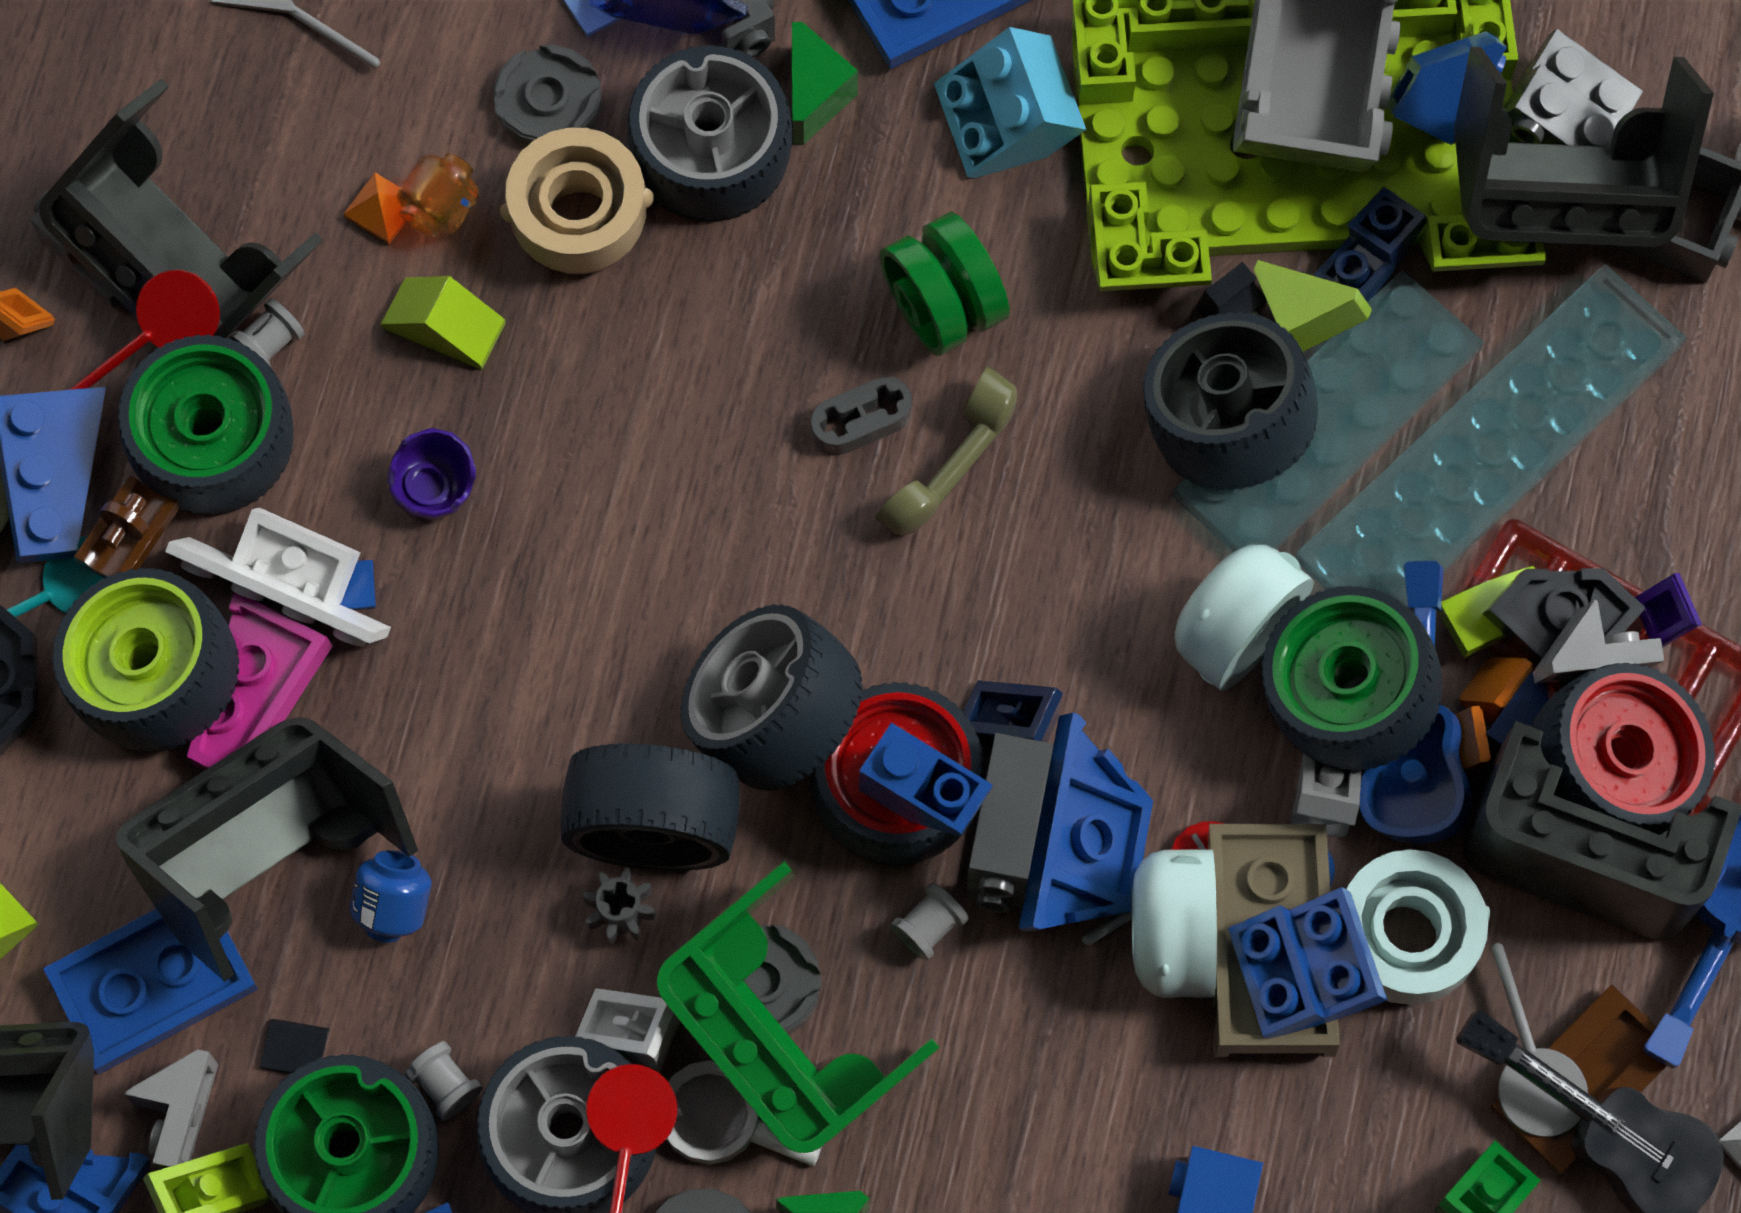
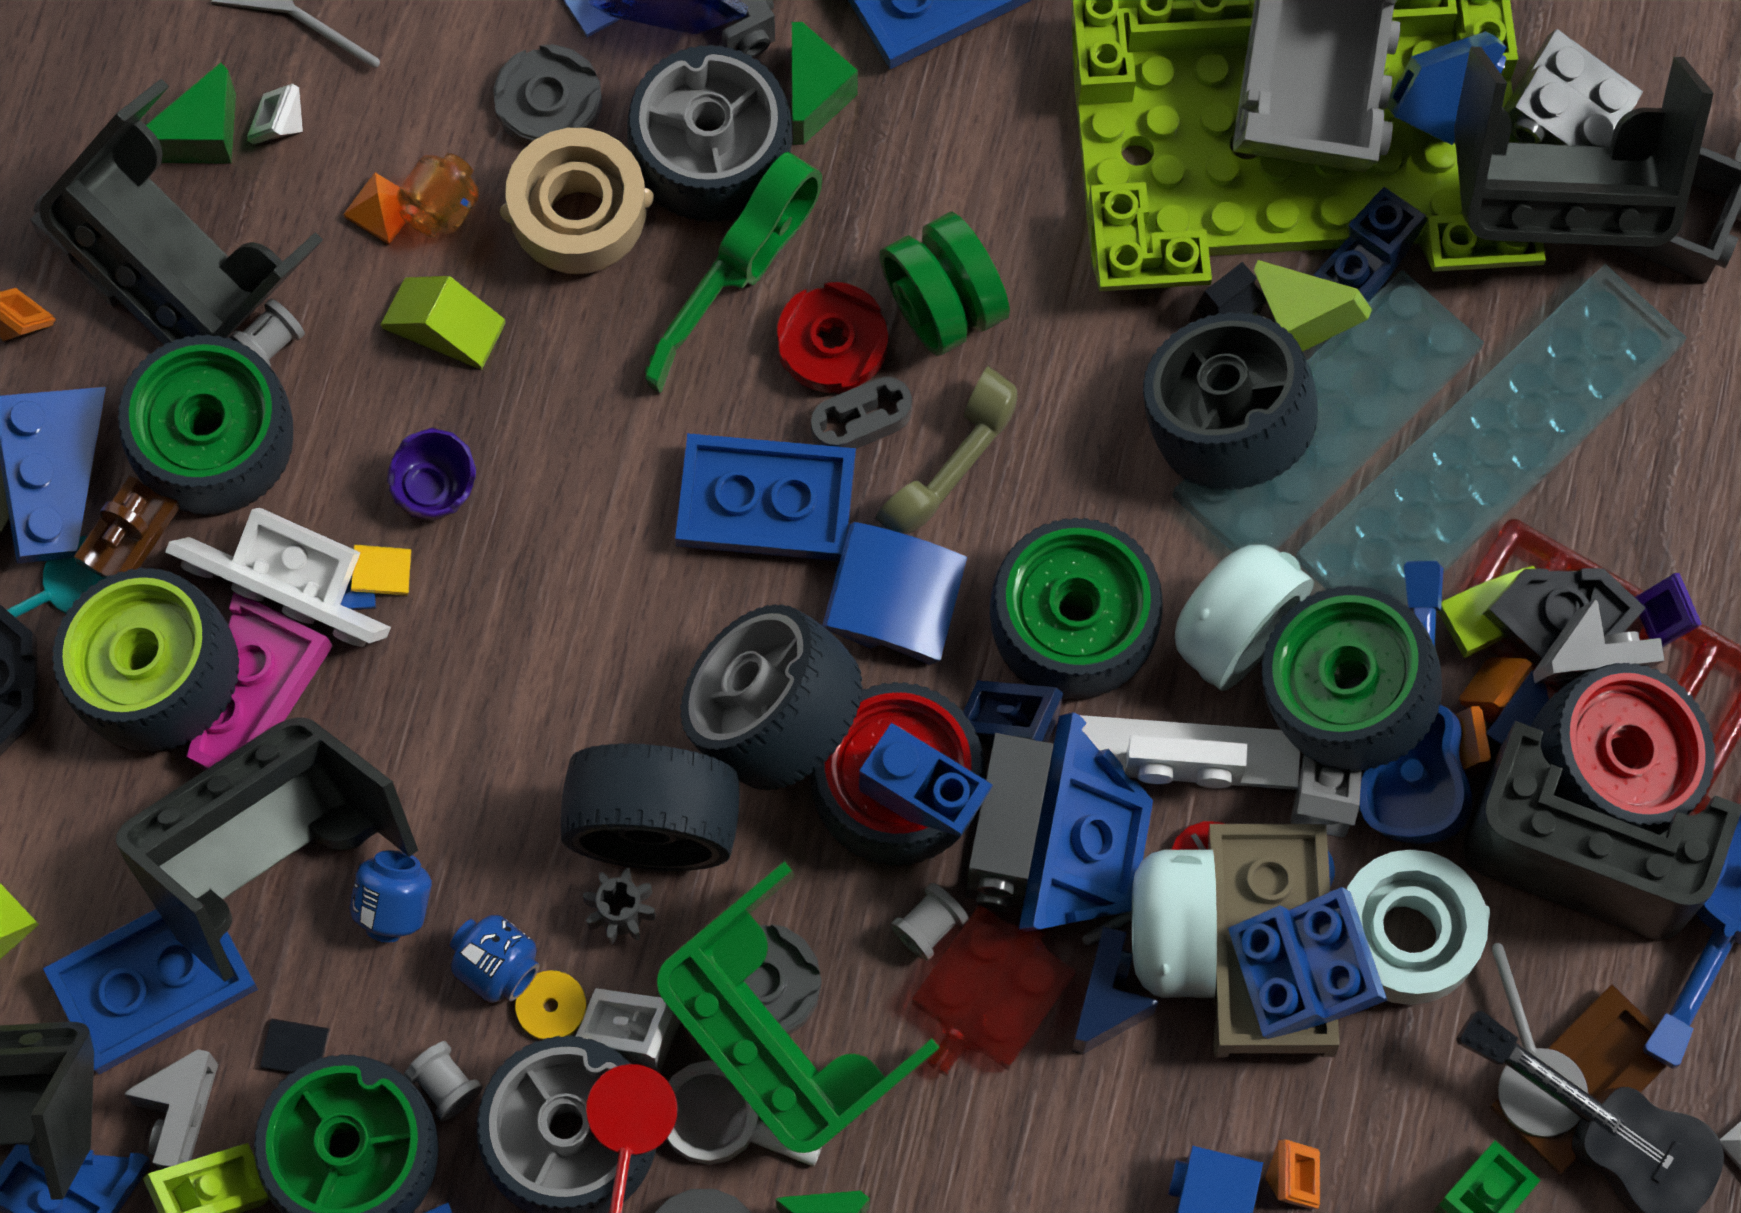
(167, 309): red piece -> none
(199, 122): none -> green slope
(277, 115): none -> white slope
(382, 570): none -> yellow piece
(494, 958): none -> blue head
(562, 1021): none -> yellow wheel
(749, 247): none -> green piece
(765, 497): none -> blue plate
(822, 310): none -> red plate
(894, 592): none -> blue slope
(991, 990): none -> clear red plate
(1009, 103): medium azure slope -> none
(1082, 567): none -> green wheel
(1106, 1009): none -> dark blue slope
(1197, 752): none -> white bracket
(1295, 1174): none -> orange slope

